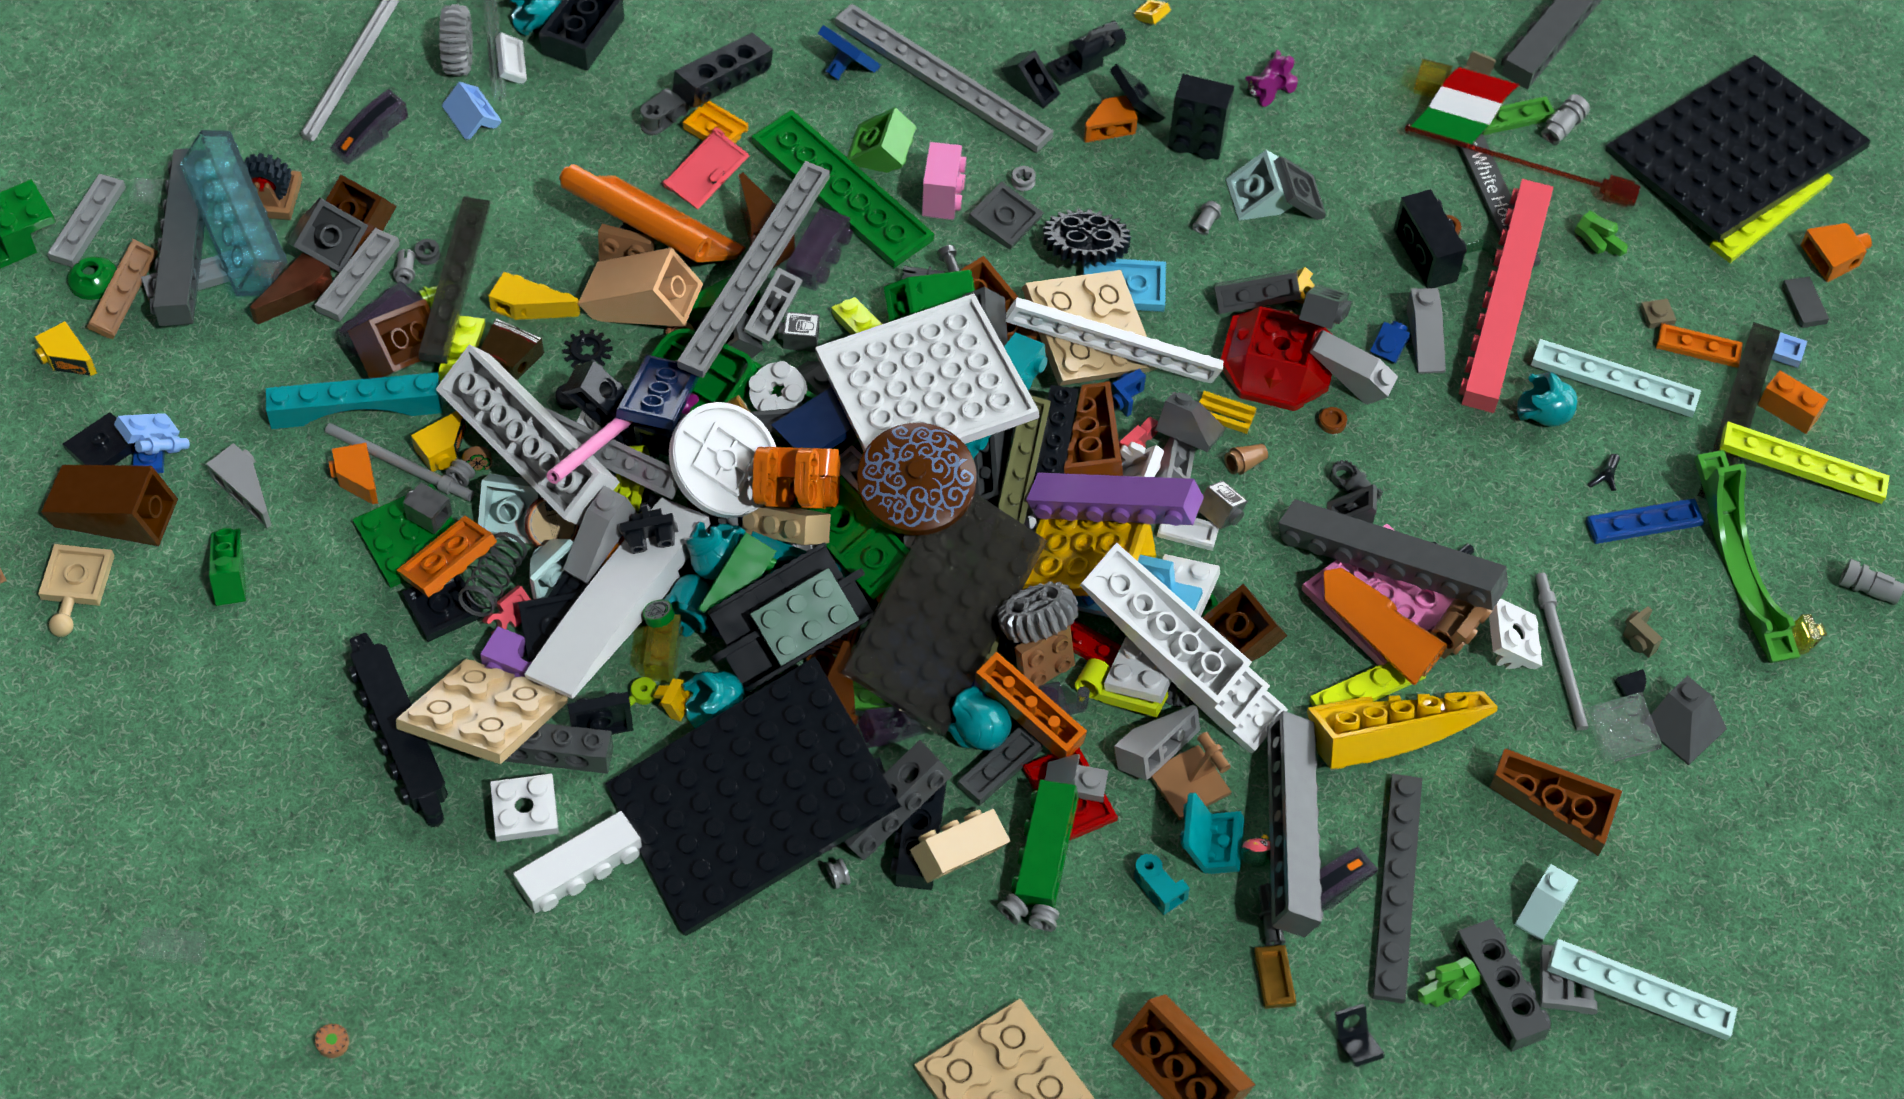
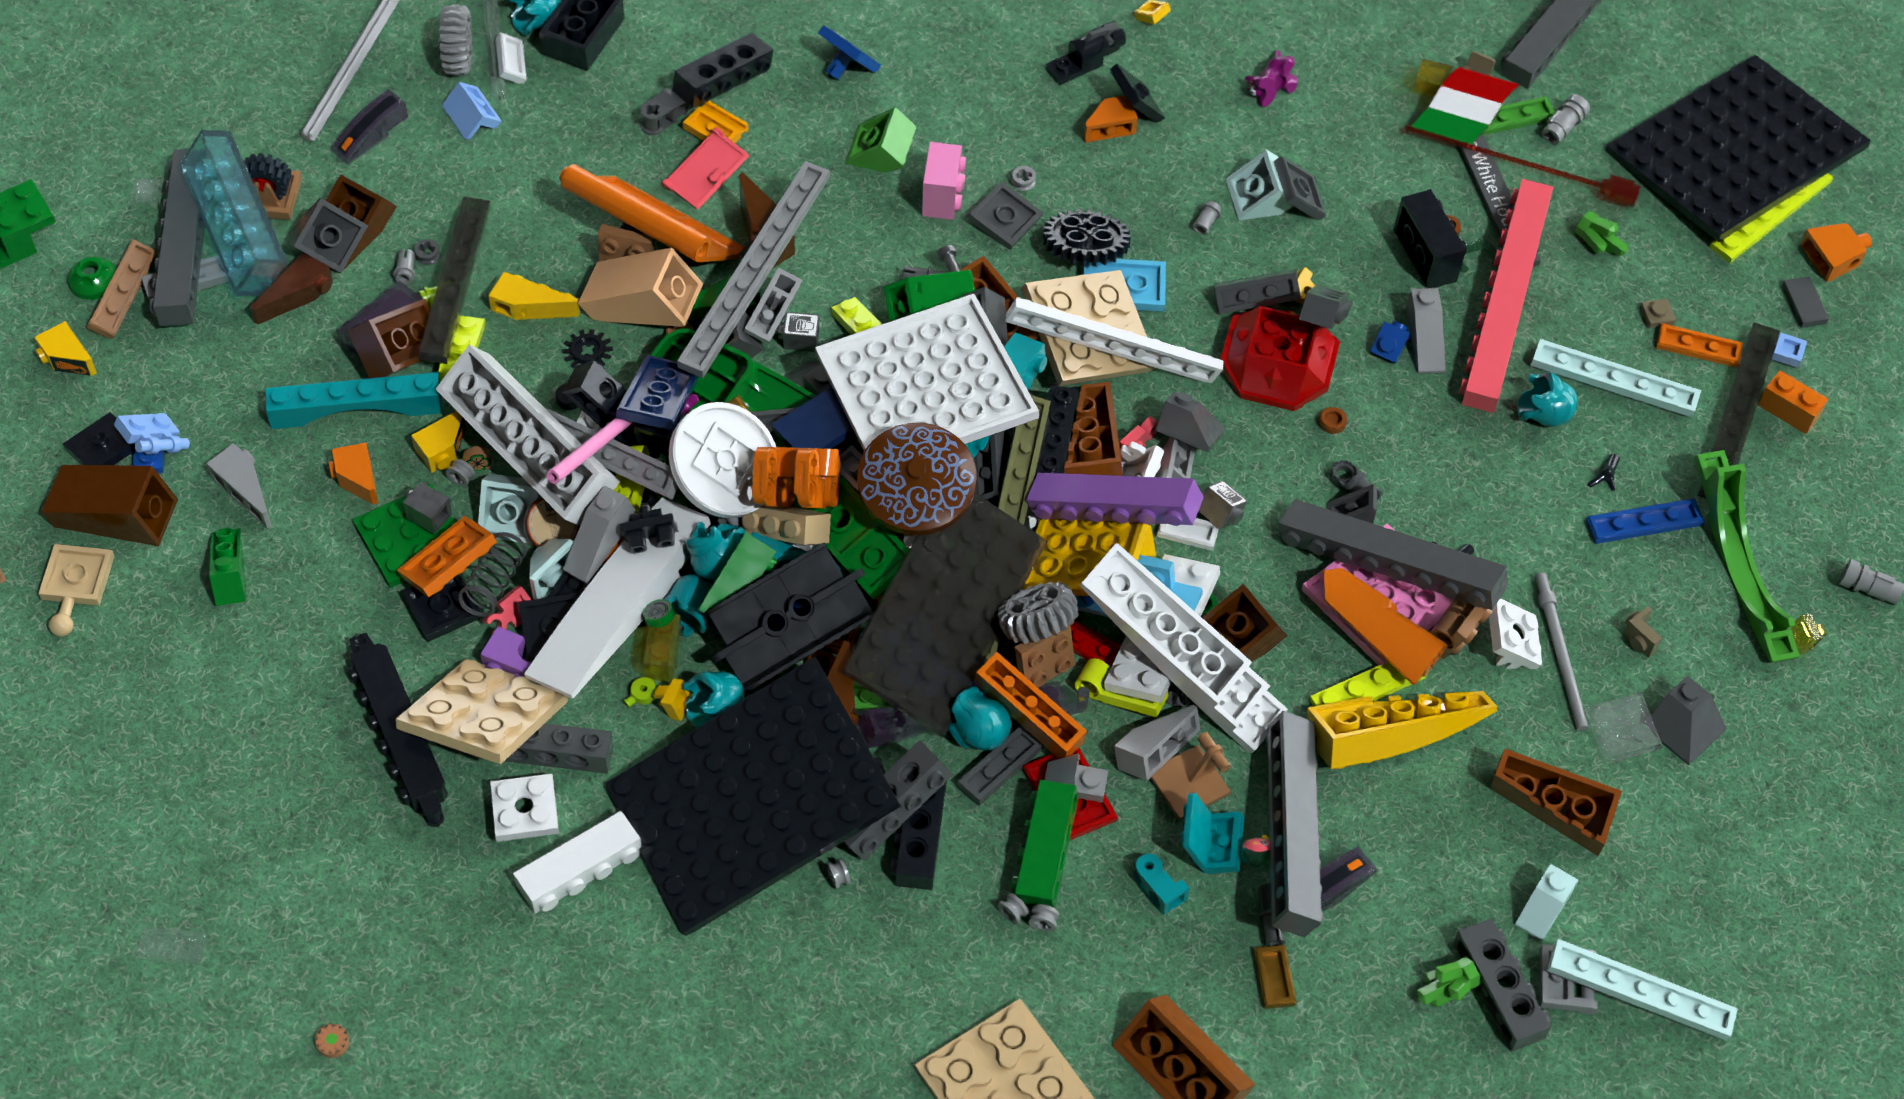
(86, 220): light grey plate -> none
(357, 274): light grey plate -> none
(444, 483): light grey bar -> none
(512, 347): dark brown torso -> none
(603, 713): black plate -> none
(775, 374): white plate -> none
(804, 616): sand green plate -> none
(820, 248): clear purple brick -> none
(849, 191): green plate -> none
(944, 78): light grey plate -> none
(959, 844): brick -> none
(1030, 77): black slope -> none
(1125, 388): blue bracket -> none
(1200, 116): black brick -> none
(1230, 409): yellow tile -> none
(1244, 458): medium nougat cone -> none
(1357, 1041): black bracket -> none
(1358, 370): light grey slope -> none
(1397, 889): dark grey plate -> none
(1631, 683): black tile -> none
(1804, 462): neon yellow plate -> none

